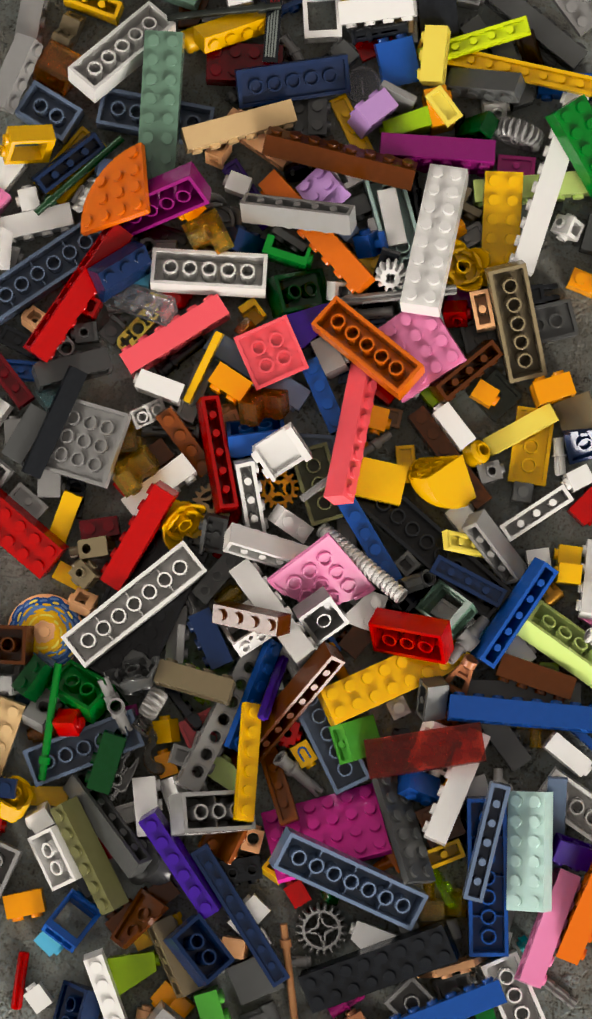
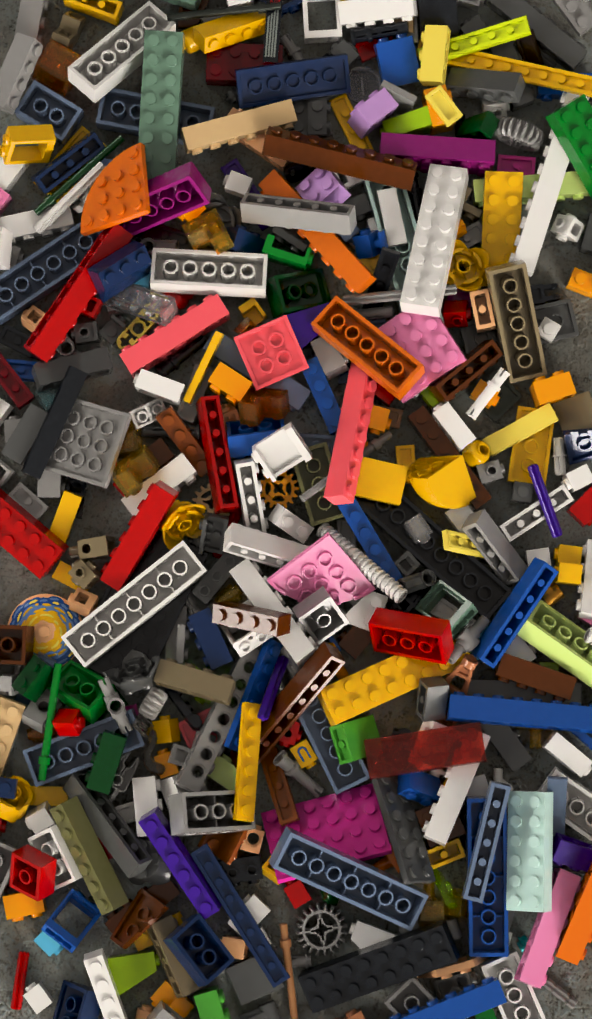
(27, 198): white brick -> none
(32, 872): none -> red brick
(63, 204): none -> white axle
(100, 527): dark red brick -> none
(218, 156): light nougat brick -> none
(337, 288): white brick -> none
(339, 1009): dark pink axle -> none
(392, 268): white gear -> none
(398, 707): light grey brick -> none
(418, 529): none -> clear brick
(468, 581): dark blue plate -> none
(489, 391): none -> white pin
(544, 500): none -> dark purple axle
(548, 329): none -> white plate

